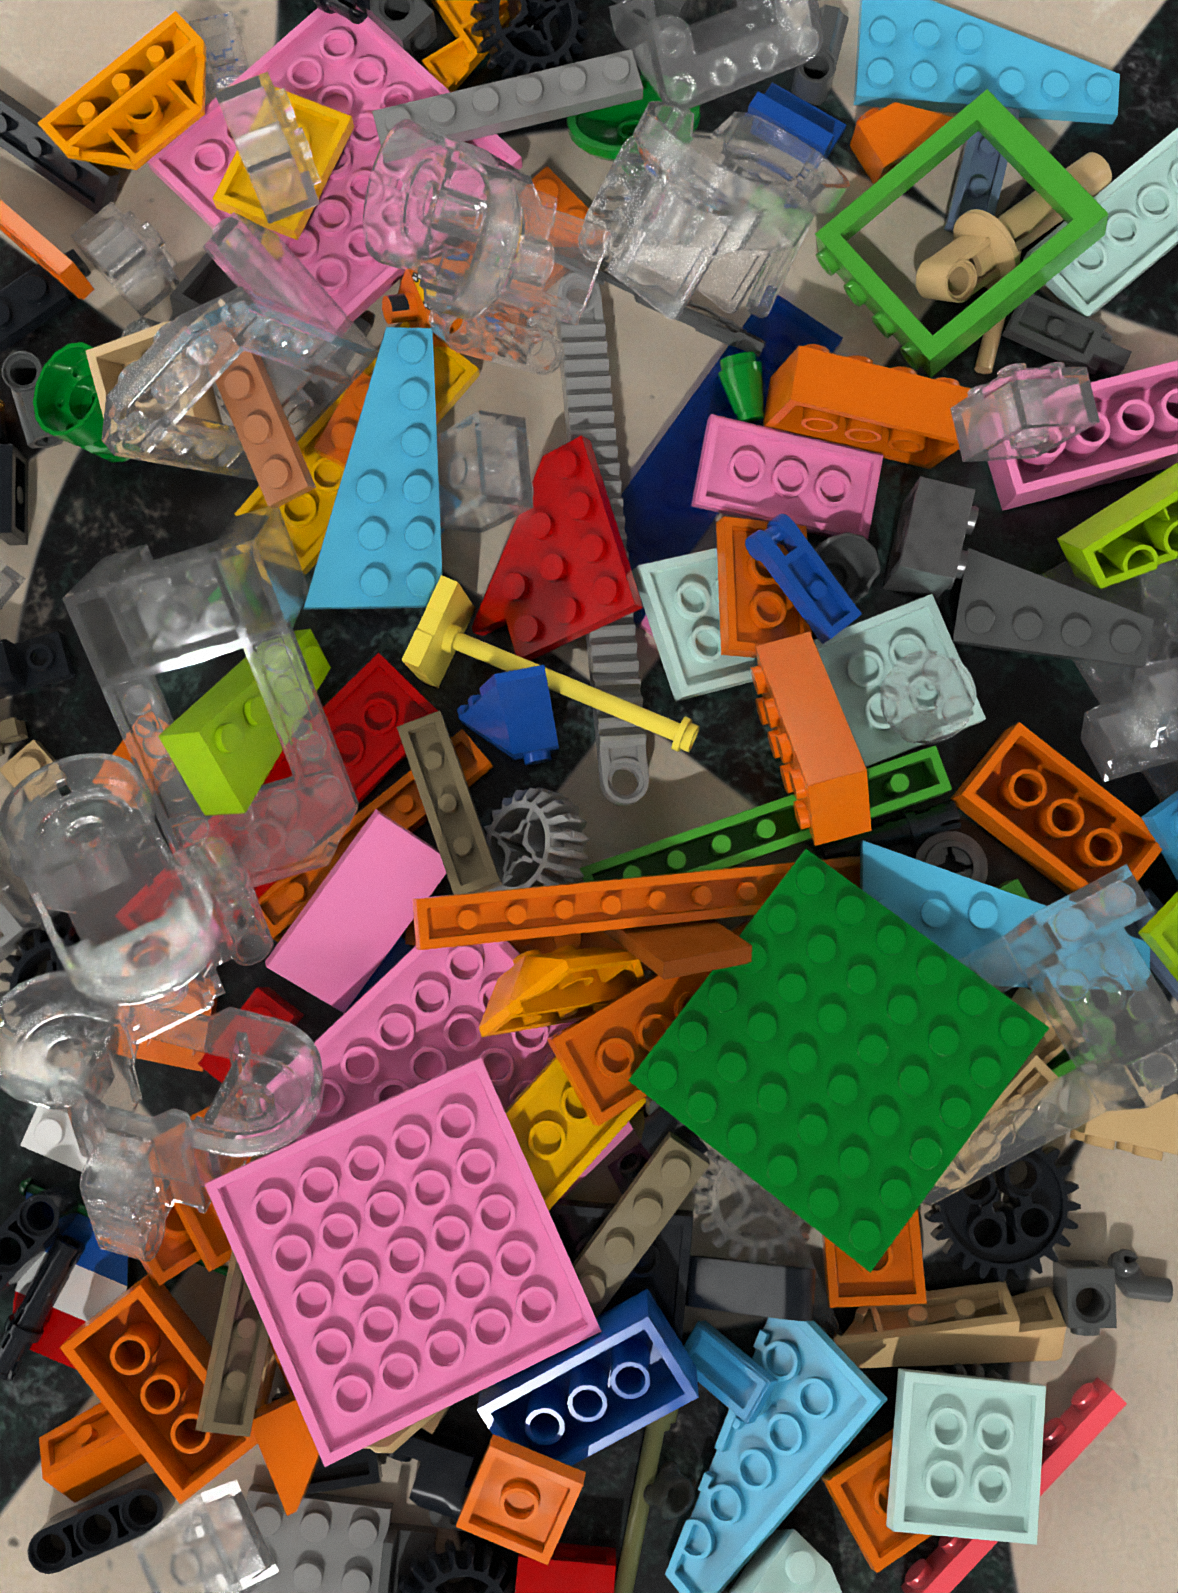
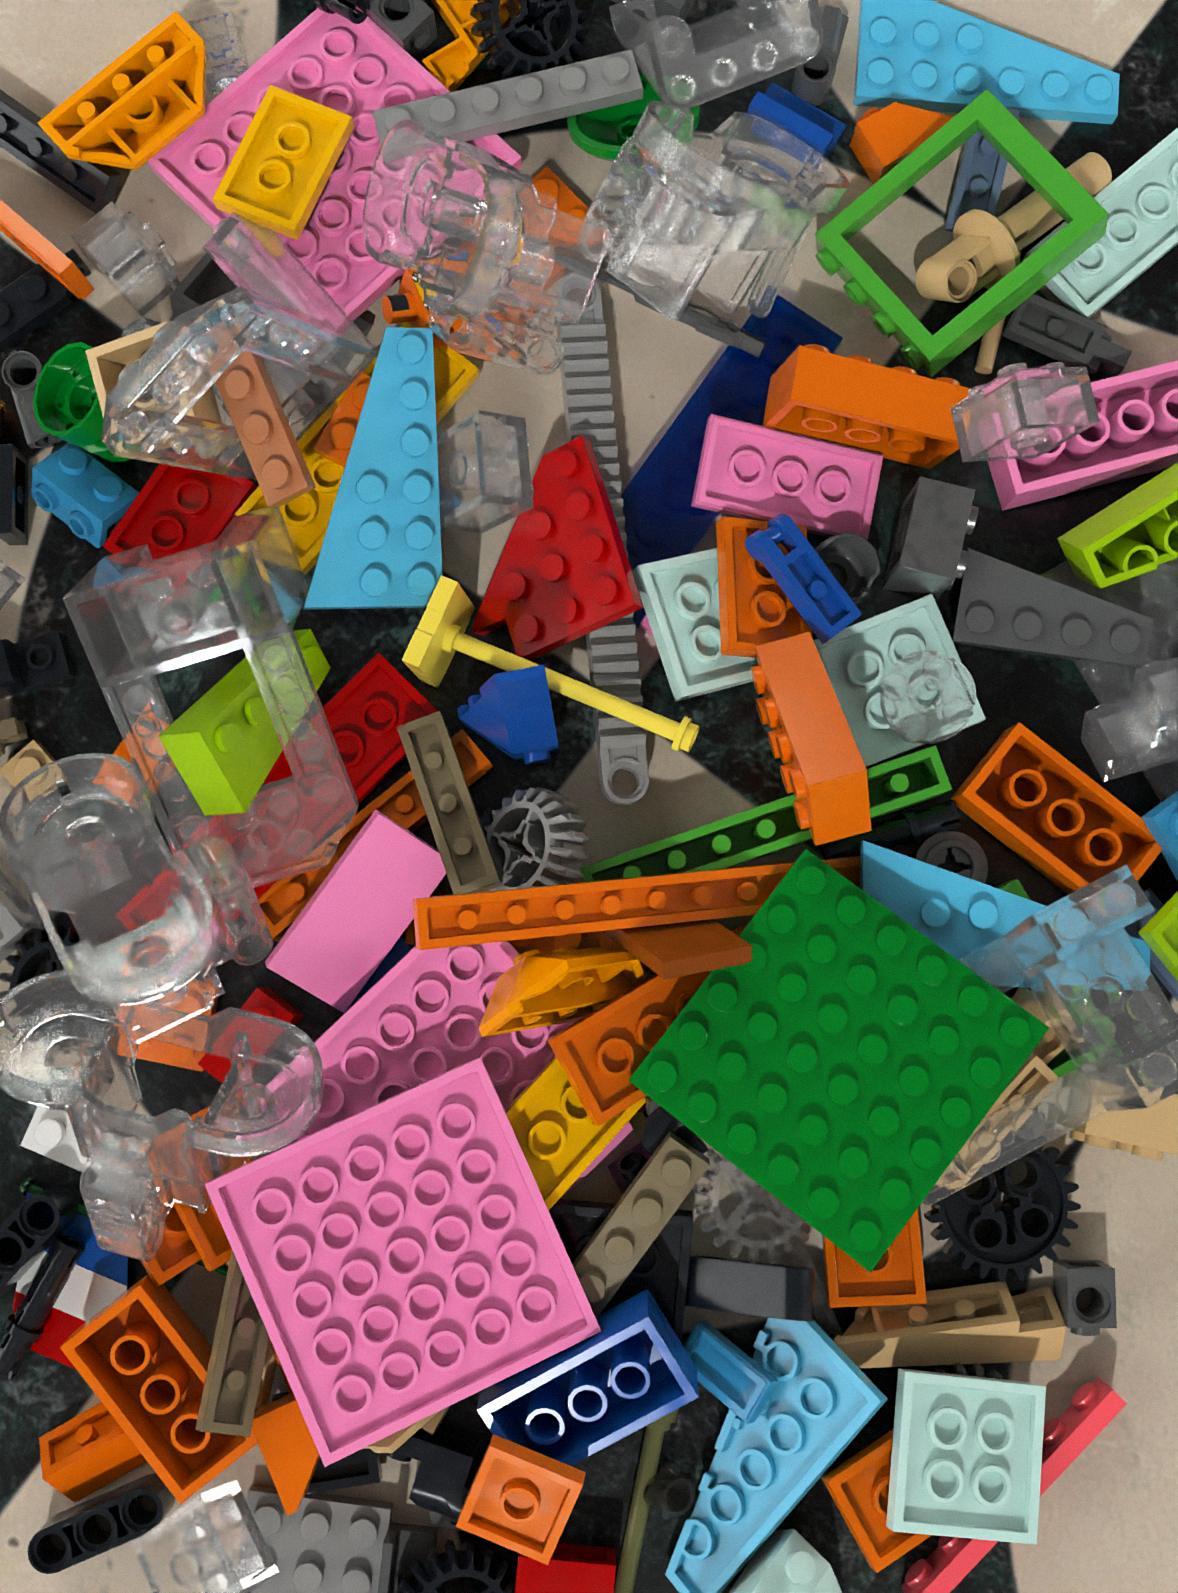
(81, 492): none -> dark azure bracket
(179, 511): none -> red plate
(270, 146): clear brick -> none
(743, 385): green cone -> none
(1134, 1283): dark grey arm -> none

